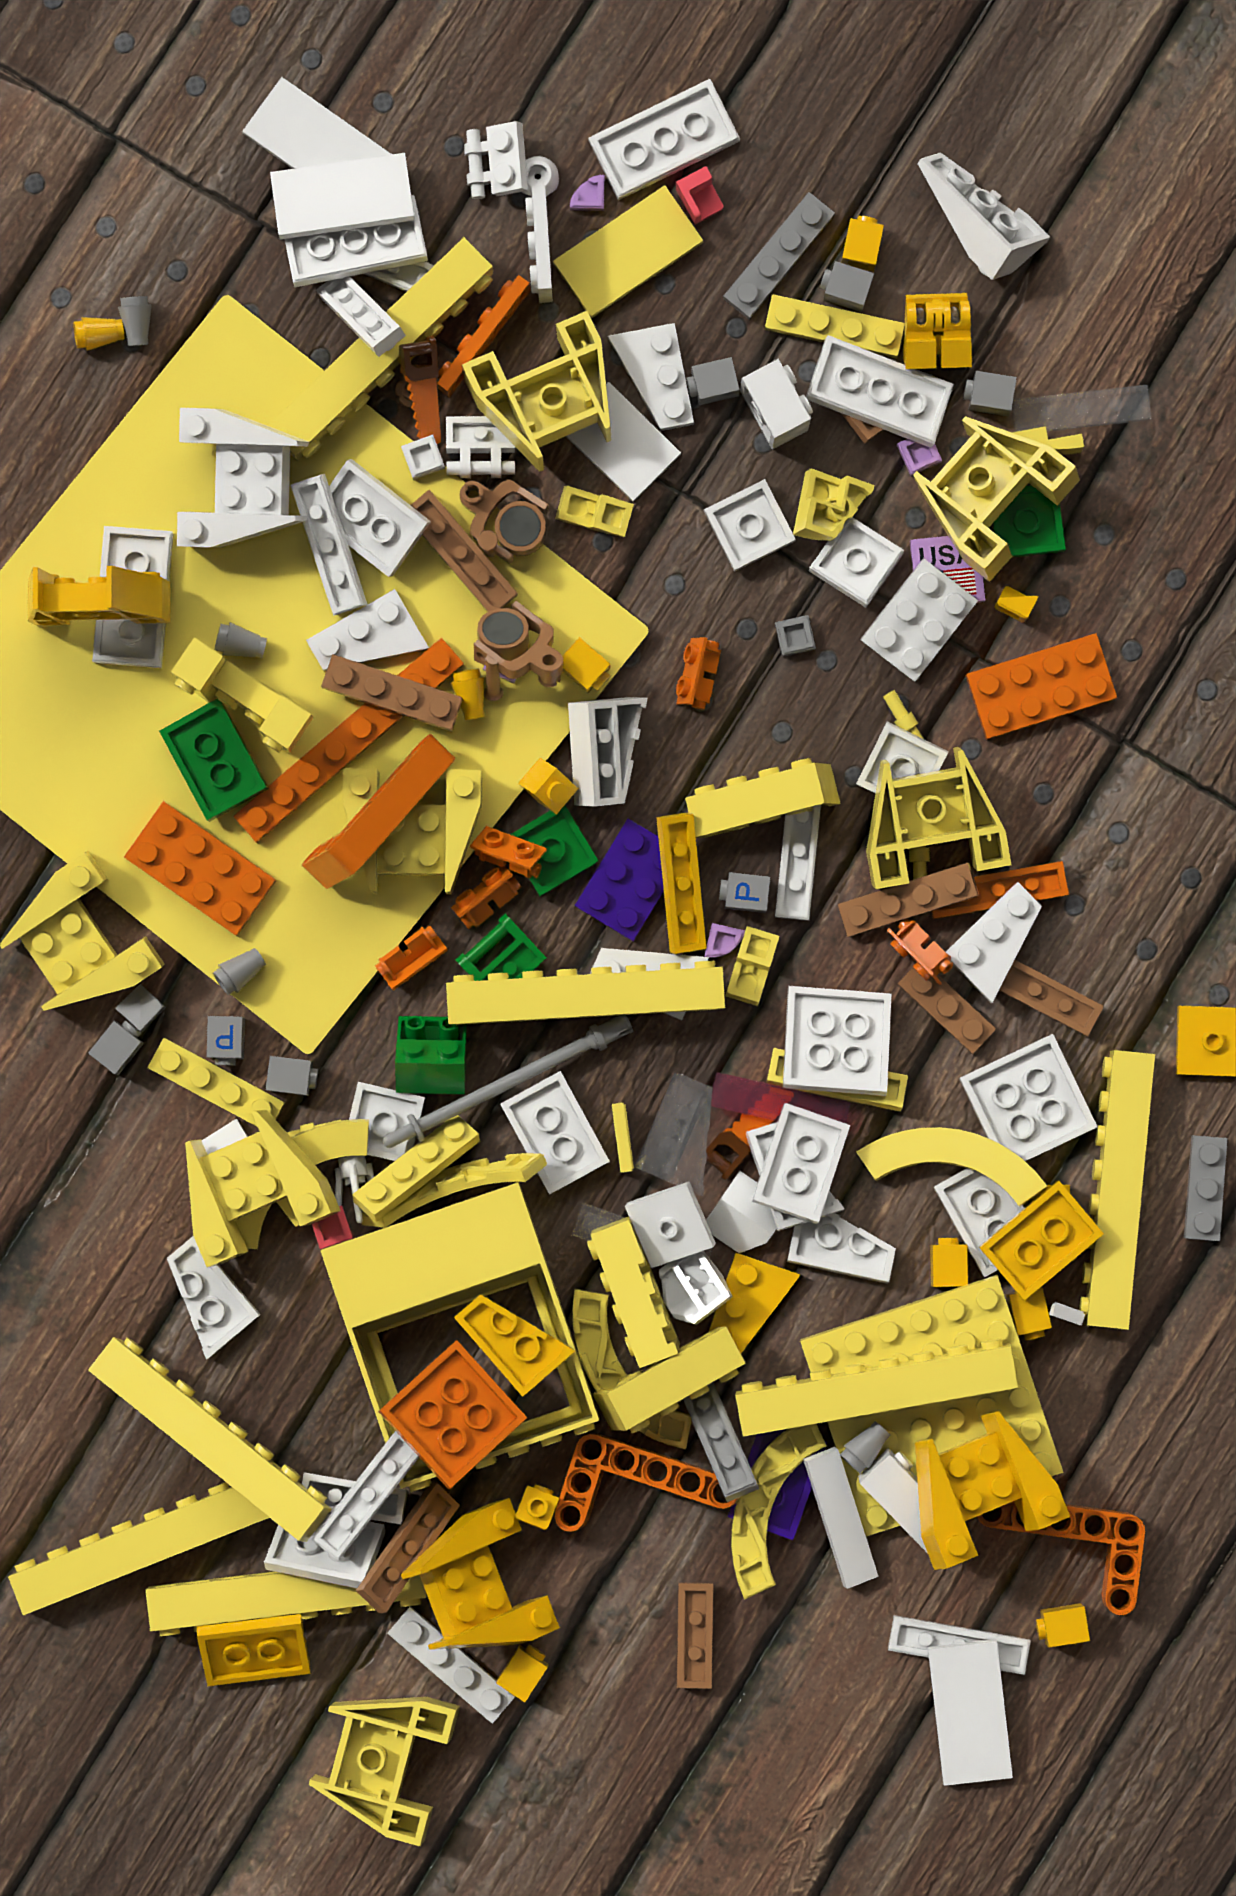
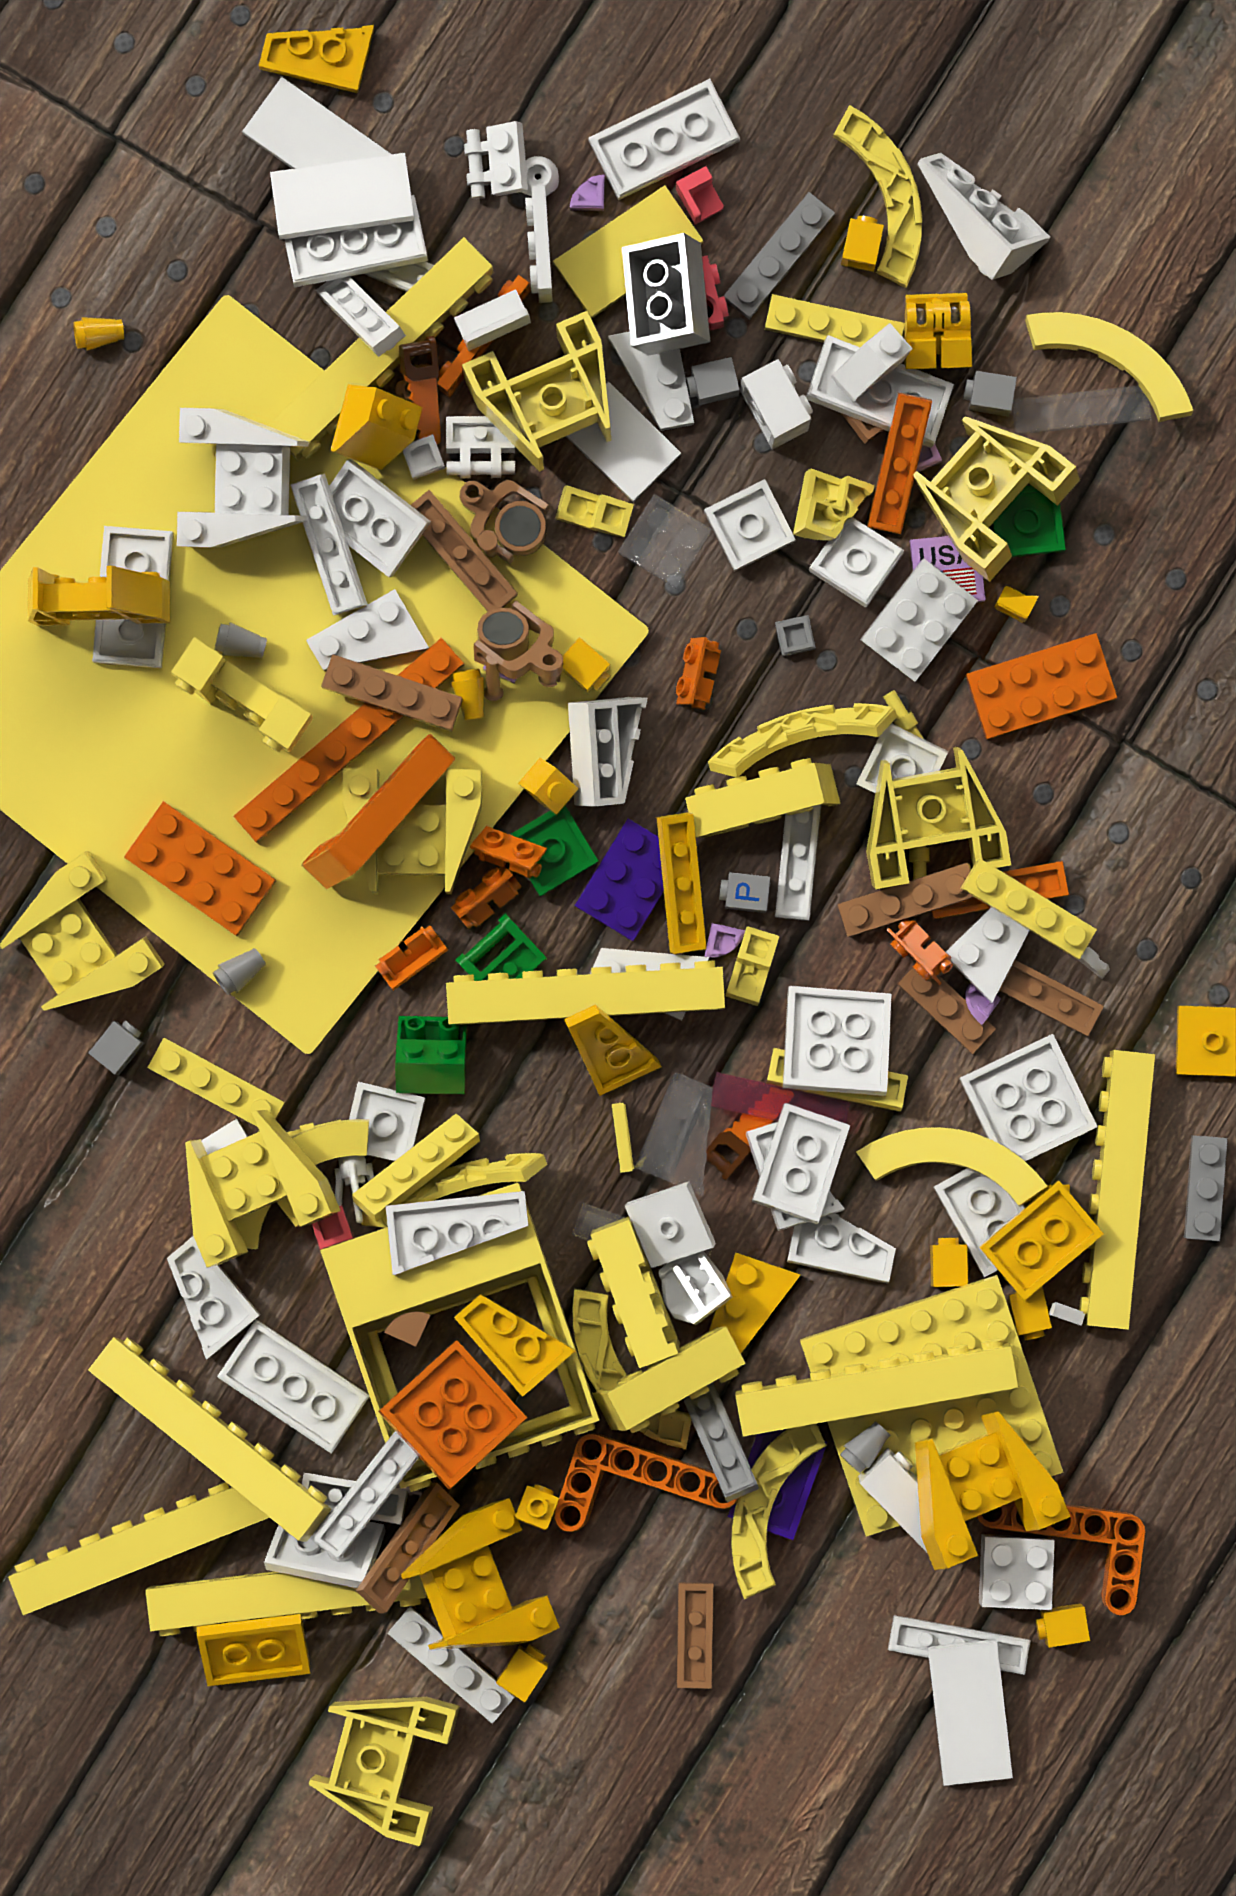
(136, 319): light grey cone -> none
(140, 1008): light grey slope -> none
(213, 759): green plate -> none
(225, 1039): light grey brick -> none
(291, 1076): light grey brick -> none
(293, 1386): none -> white tile
(320, 57): none -> yellow wing
(374, 426): none -> yellow slope
(408, 1327): none -> medium nougat tile
(443, 1227): none -> white wing
(492, 320): none -> white panel
(555, 1125): white plate -> none
(595, 1038): light grey bar -> none
(609, 1050): none -> yellow wing
(665, 294): none -> light grey brick
(665, 541): none -> clear plate
(716, 303): none -> coral plate
(738, 1219): white slope -> none
(797, 727): none -> light yellow tile
(840, 1517): white tile -> none
(846, 286): light grey brick -> none
(872, 362): none -> white slope
(898, 190): none -> light yellow tile
(899, 463): none -> orange tile
(978, 1004): none -> lavender tile
(1016, 1571): none -> white brick
(1028, 908): none -> light yellow plate
(1063, 445): light yellow slope -> none
(1092, 961): none -> white tile
(1119, 348): none -> light yellow tile

